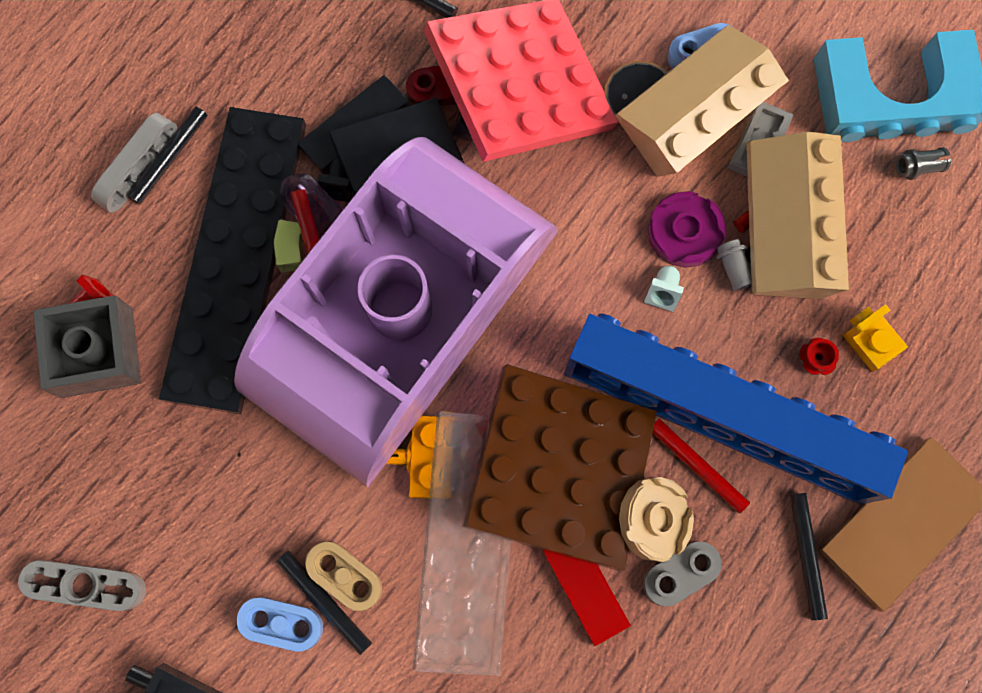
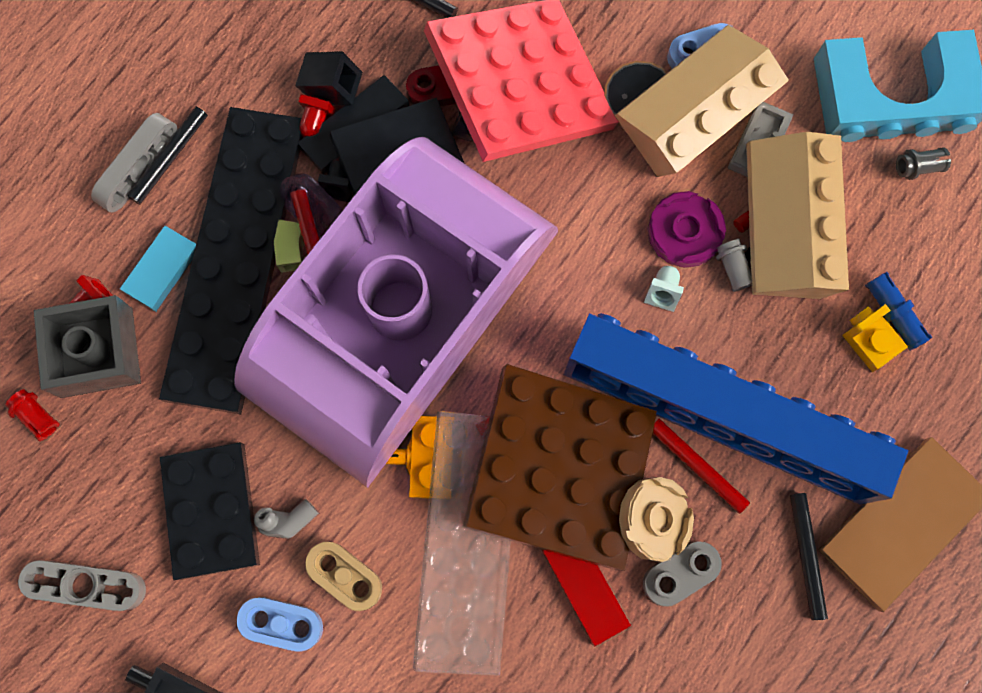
(31, 414): none -> red pin
(159, 268): none -> medium azure tile
(209, 511): none -> black plate
(284, 524): none -> light grey arm
(314, 114): none -> red piece
(324, 603): black bar -> none
(329, 77): none -> black brick
(826, 349): red plate -> none
(901, 311): none -> blue pin

